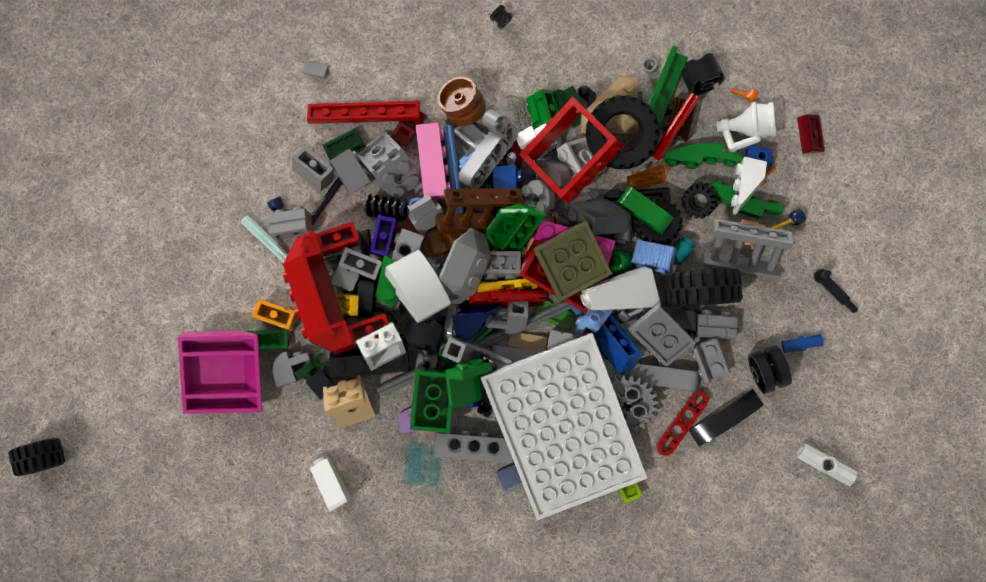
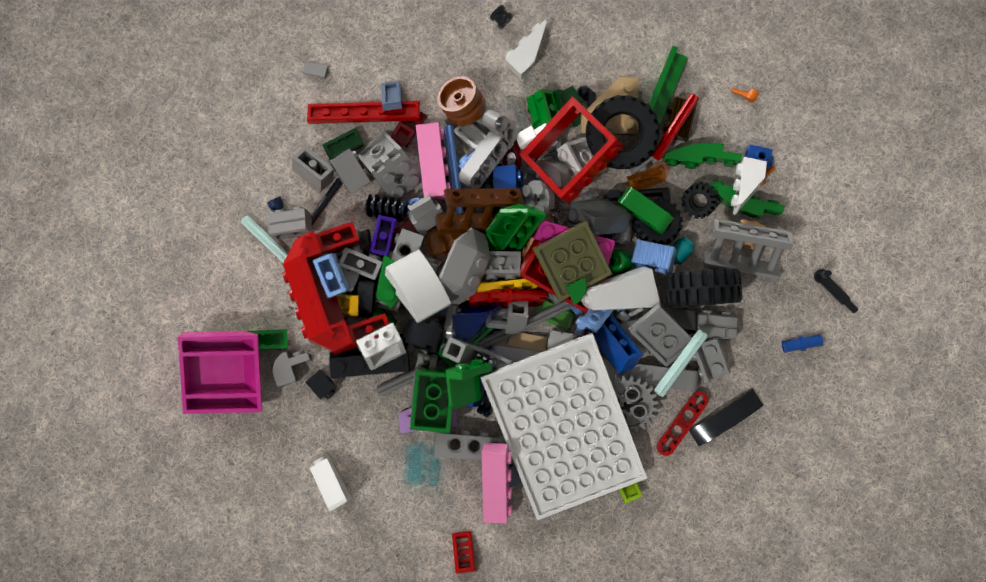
(36, 456): black tyre -> none
(275, 315): light orange brick -> none
(308, 369): dark green plate -> none
(331, 275): none -> light blue brick
(348, 402): tan bracket -> none
(391, 96): none -> sand blue tile
(462, 570): none -> red slope
(496, 483): none -> bright pink brick
(524, 56): none -> white slope
(577, 290): none -> green tile
(646, 63): light grey hinge -> none
(680, 363): none -> light aqua axle
(702, 74): black brick -> none
(755, 122): white piece -> none
(770, 369): black wheel -> none
(796, 218): dark blue hinge -> none
(810, 134): dark red slope -> none
(836, 470): white piece -> none

